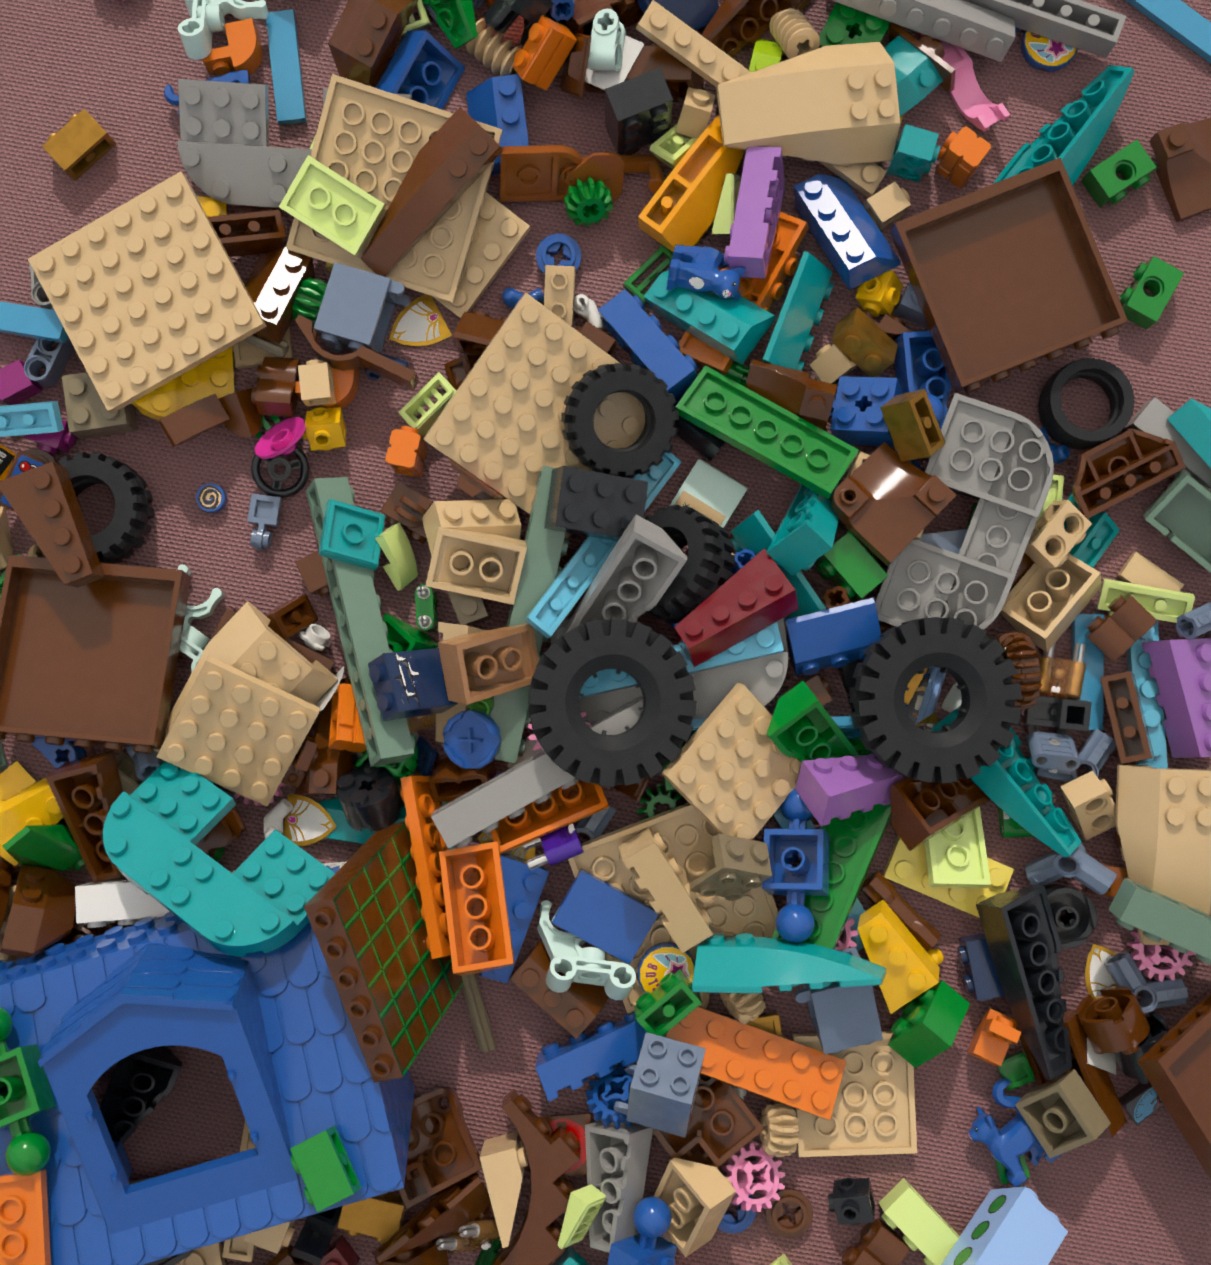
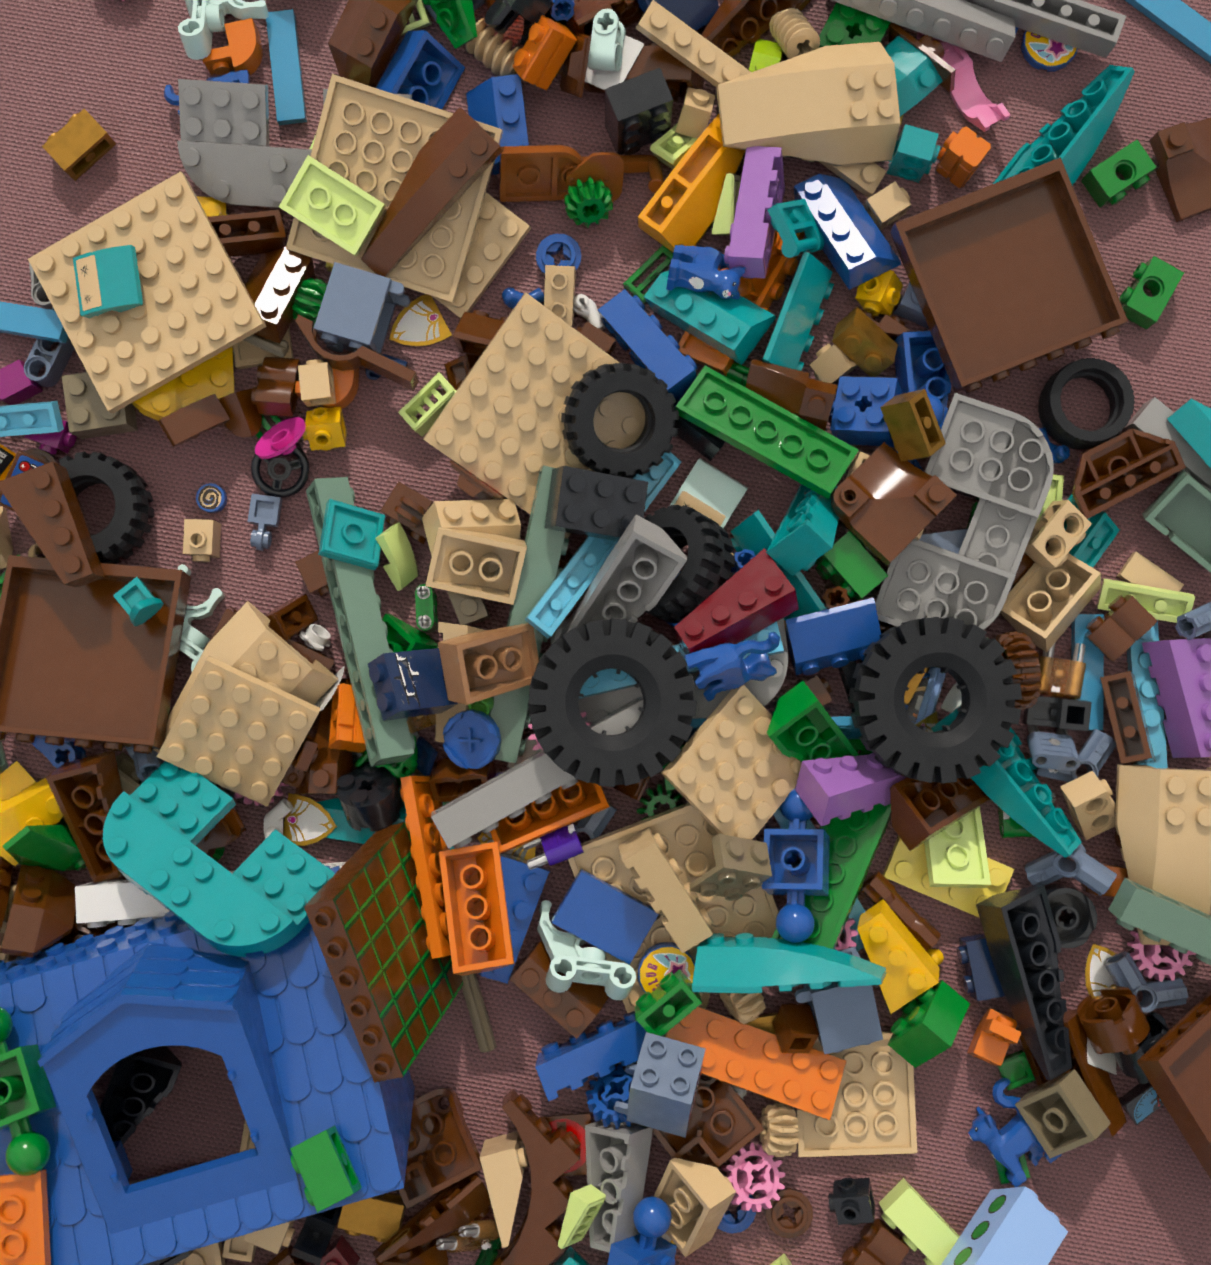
(108, 281): none -> teal slope
(138, 601): none -> teal tile
(201, 539): none -> tan brick
(406, 452): orange brick -> none
(723, 666): none -> blue animal
(794, 218): none -> teal plate
(795, 1028): none -> reddish brown brick

